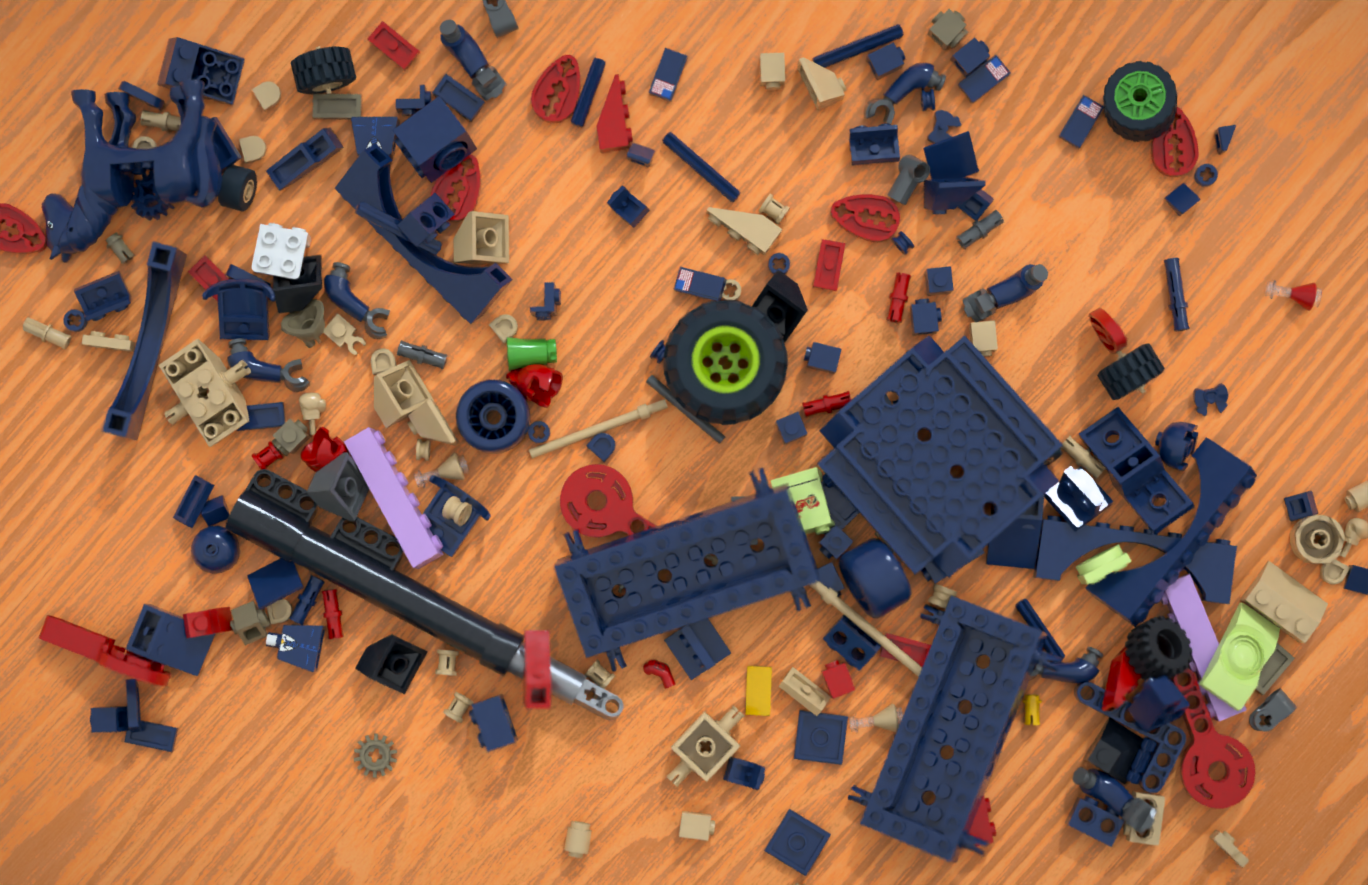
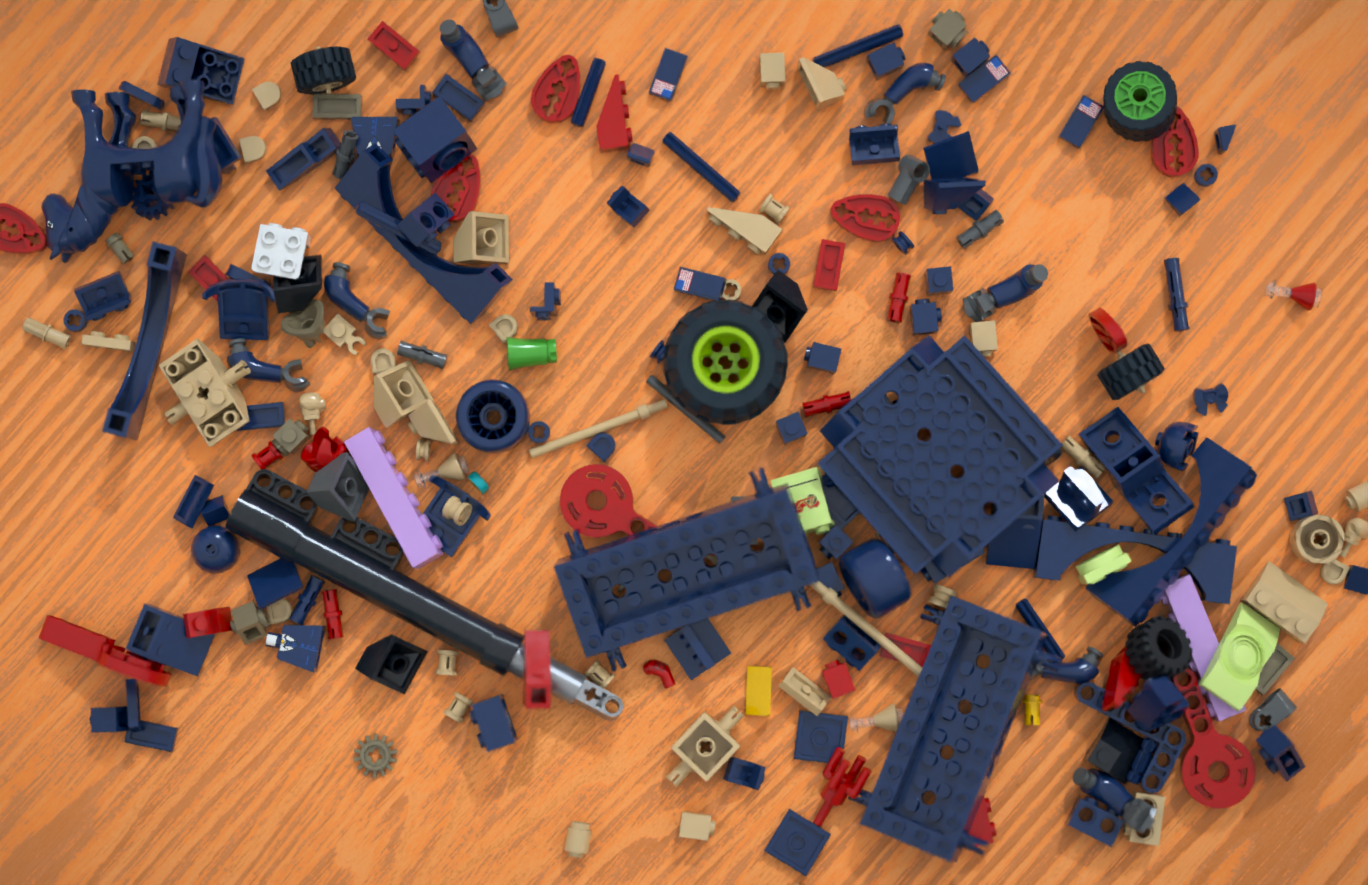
(237, 188): black wheel -> none
(345, 154): none -> dark grey pin
(478, 482): none -> teal tile
(537, 383): red helmet -> none
(841, 784): none -> red plant
(927, 100): dark blue bush -> none
(1225, 842): tan plate -> none
(1279, 753): none -> dark blue brick

